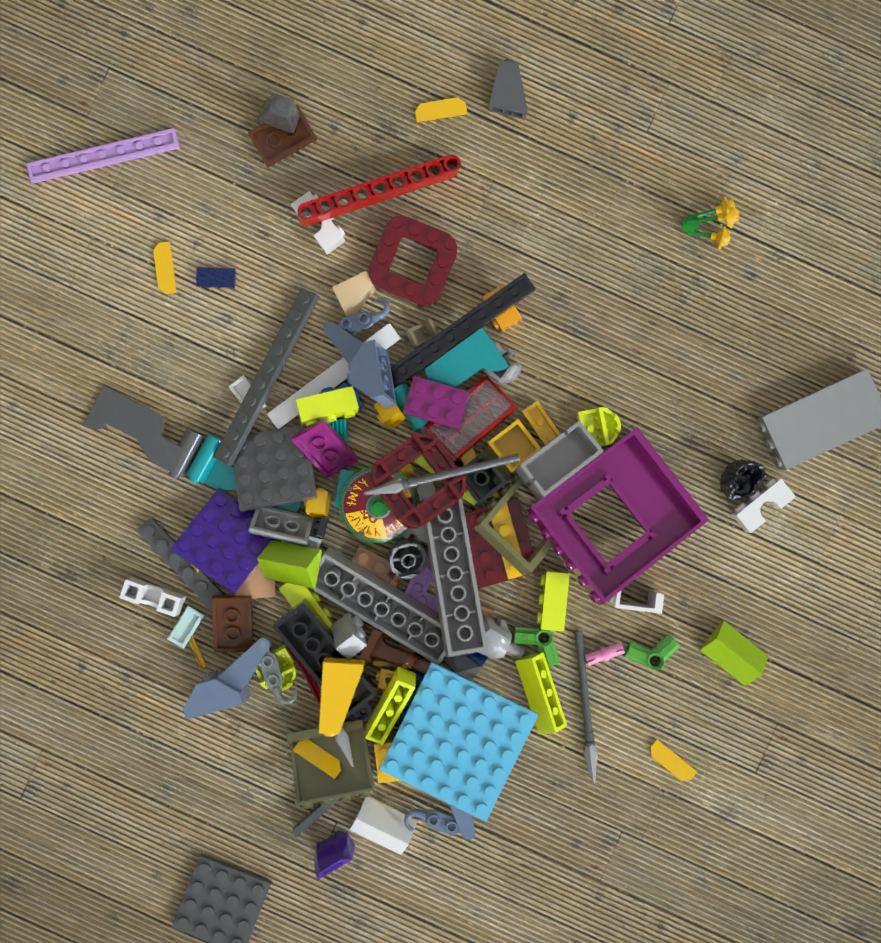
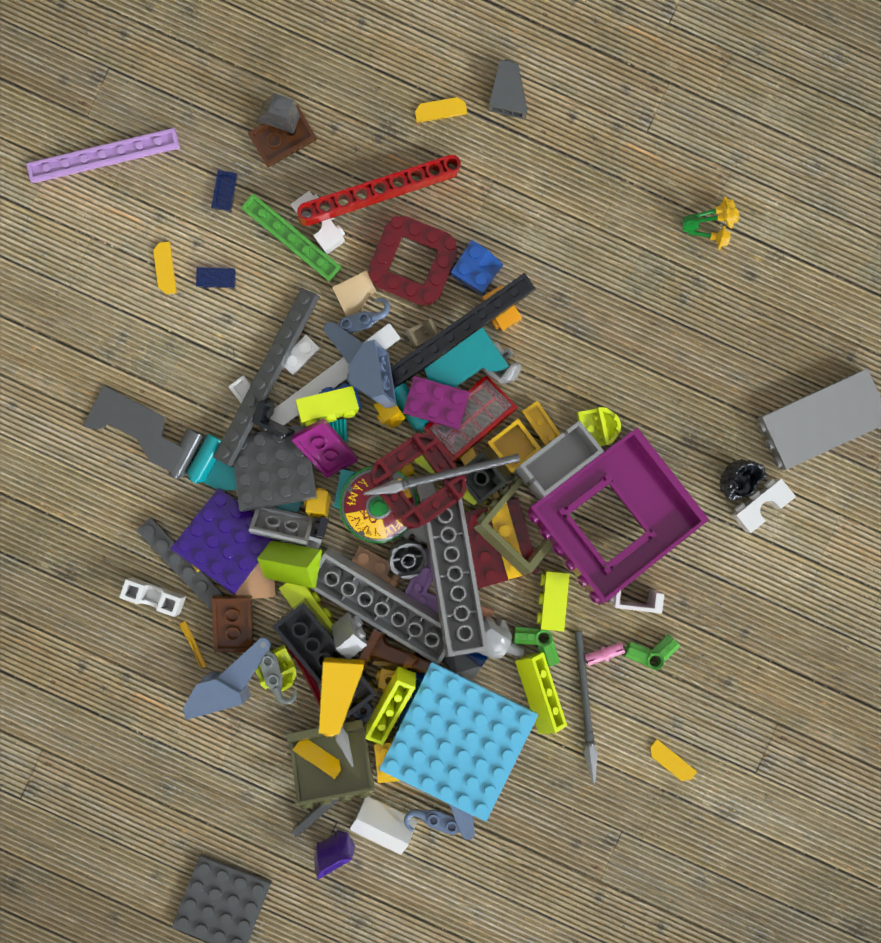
(185, 627): light aqua tile -> none
(224, 191): none -> clear blue tile
(262, 418): none -> black bracket
(291, 238): none -> bright green plate
(301, 354): none -> white plate
(476, 268): none -> blue slope
(735, 654): lime slope -> none

